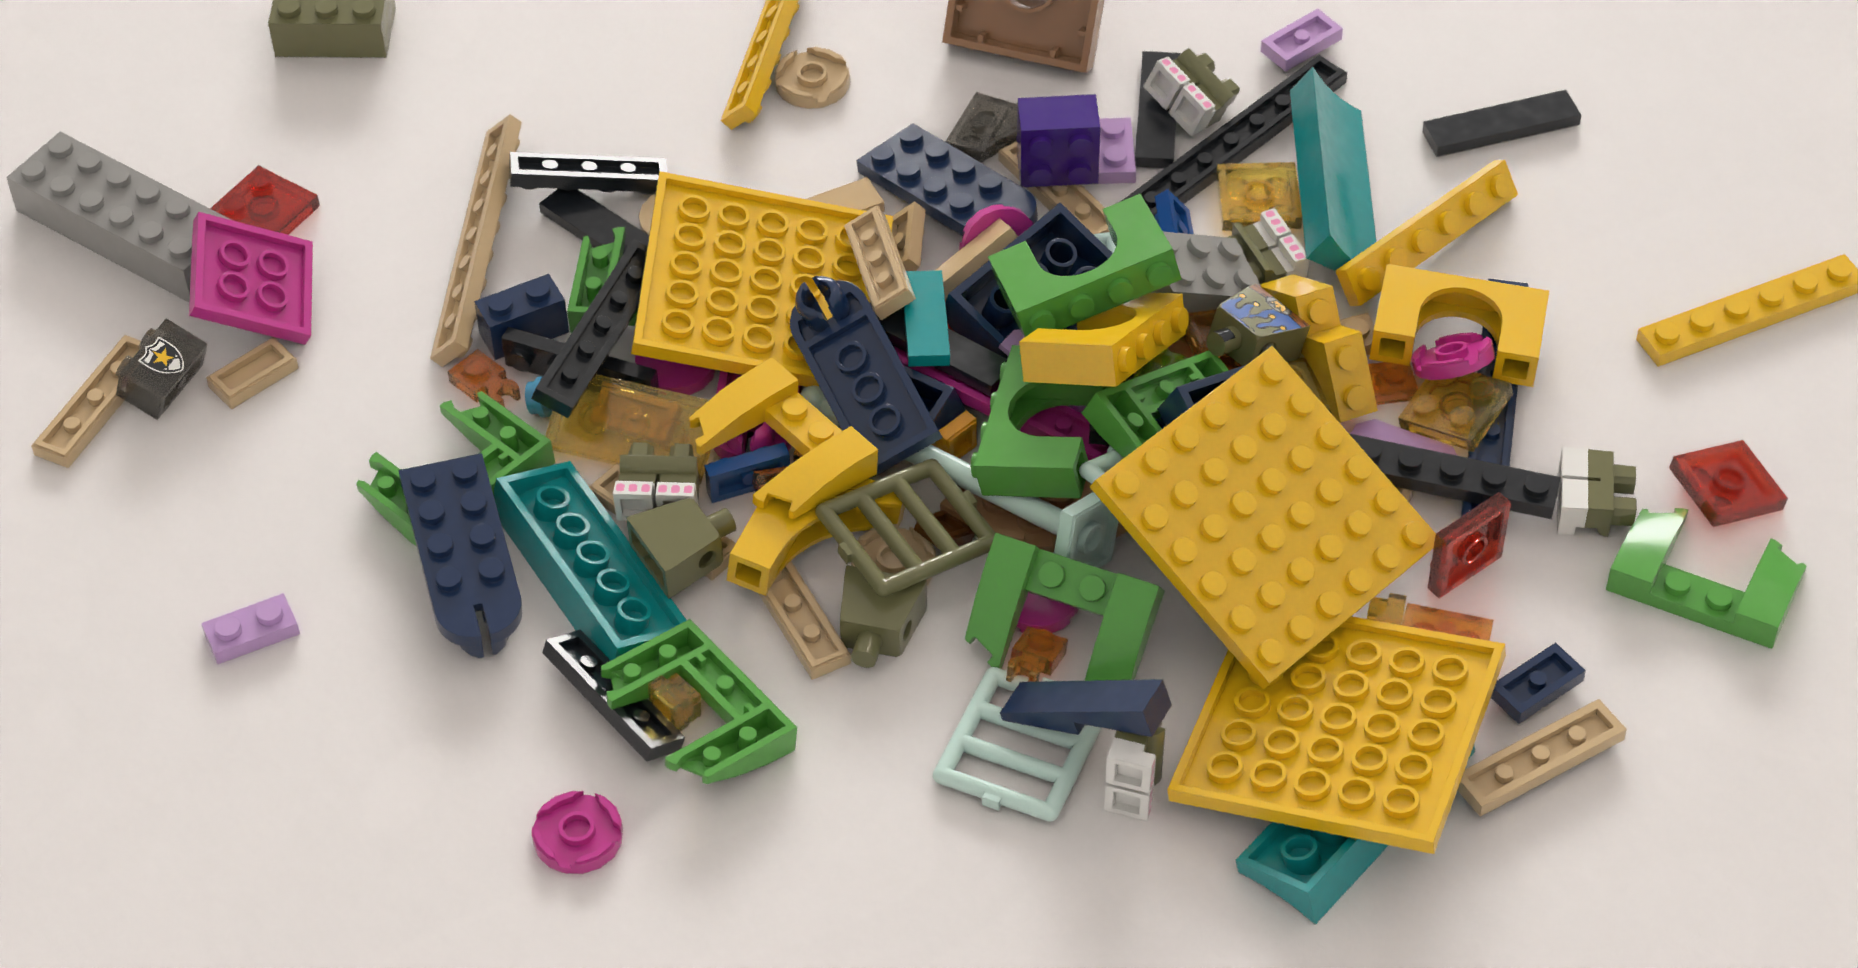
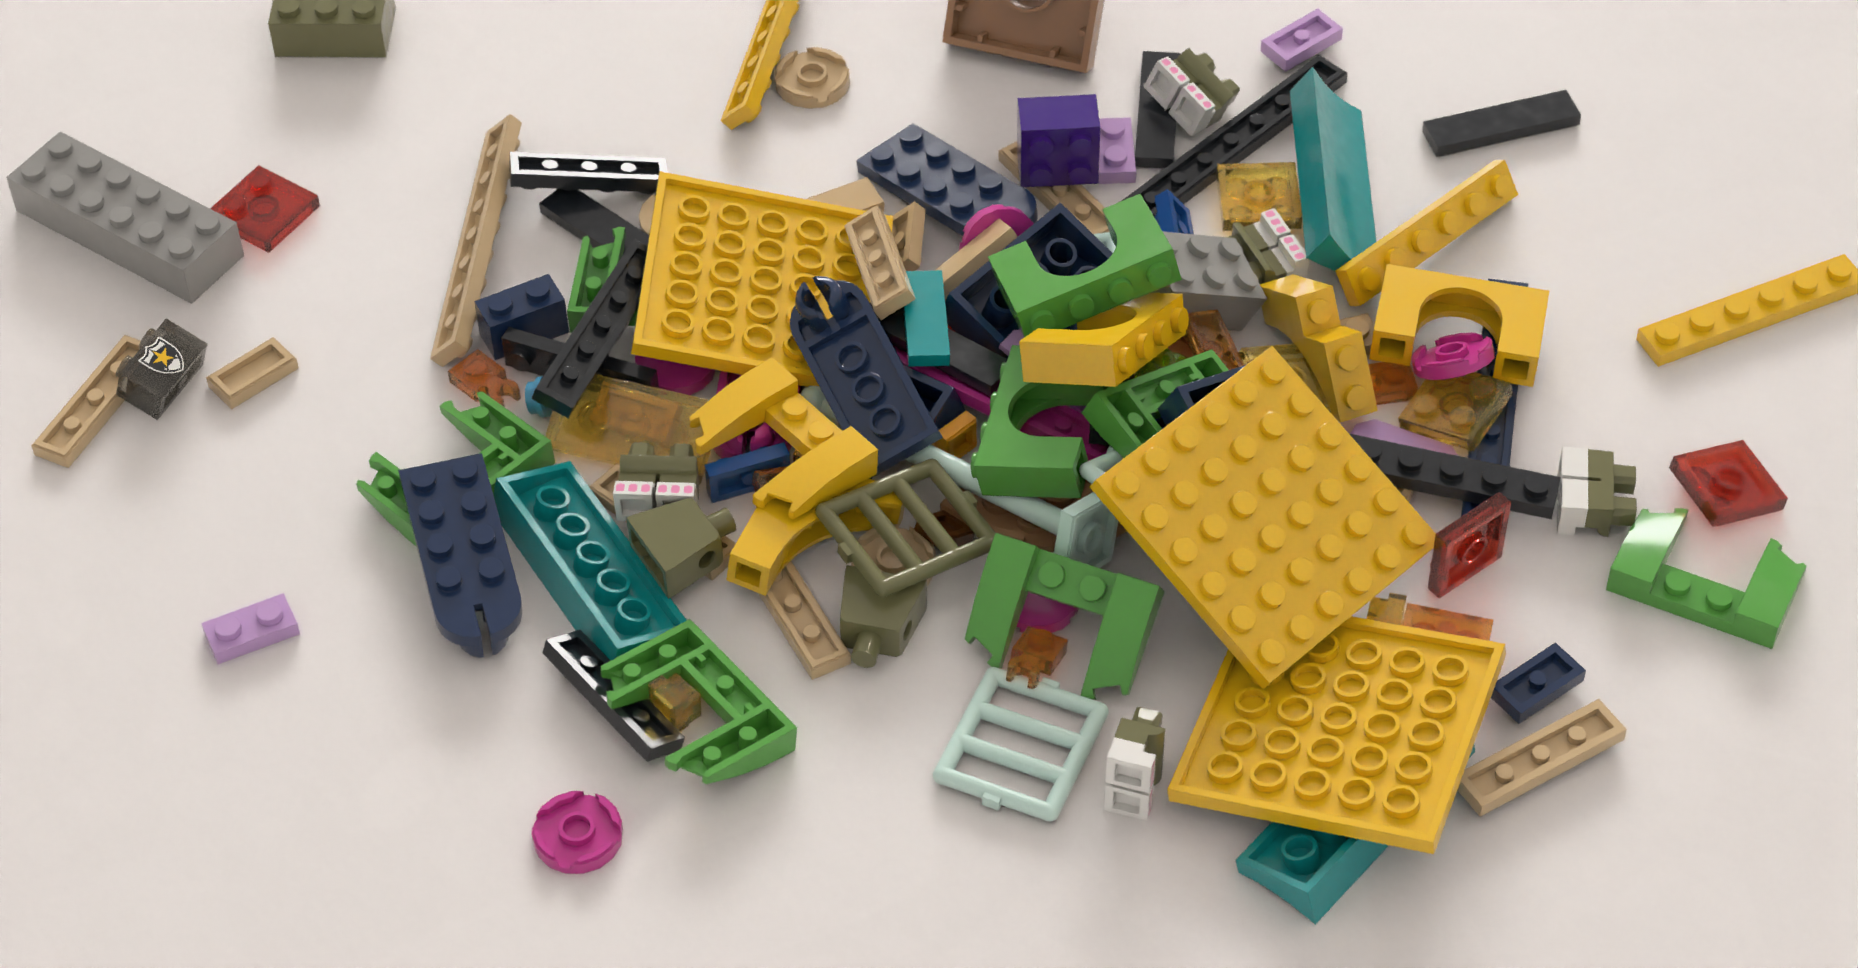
(251, 278): dark pink plate -> none
(985, 127): clear smoke wing -> none
(1107, 704): dark blue slope -> none
(1252, 324): olive torso -> none

